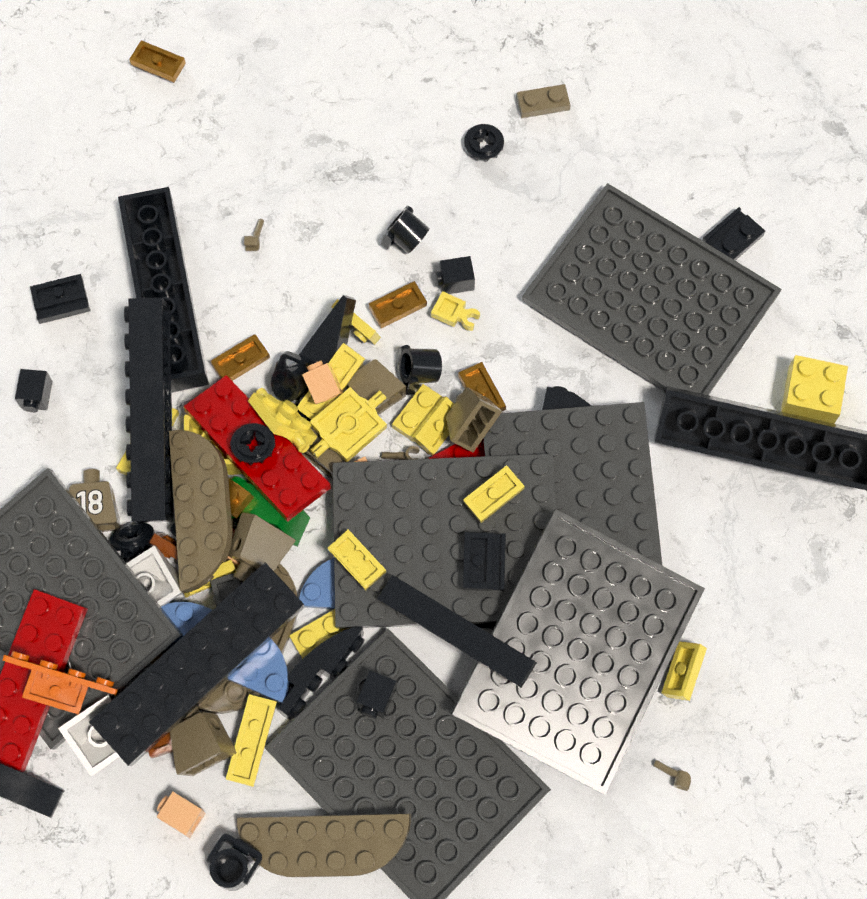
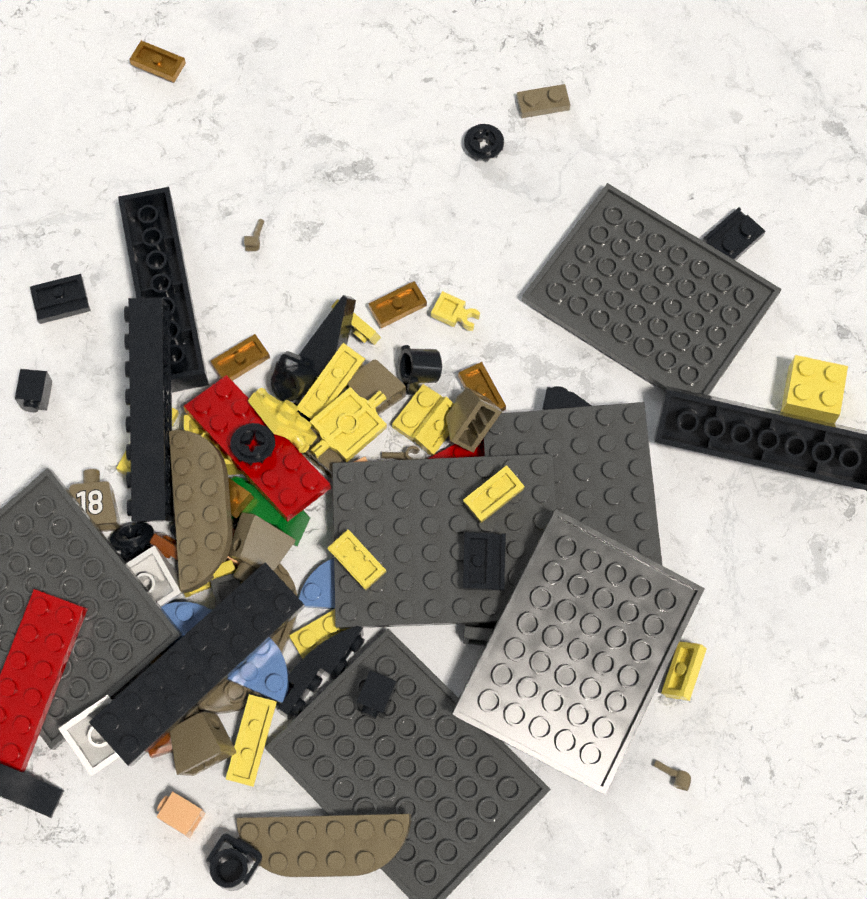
(56, 687): orange bracket -> none
(322, 382): light nougat brick -> none
(405, 231): black piece -> none
(456, 275): black brick -> none
(457, 631): black tile -> none

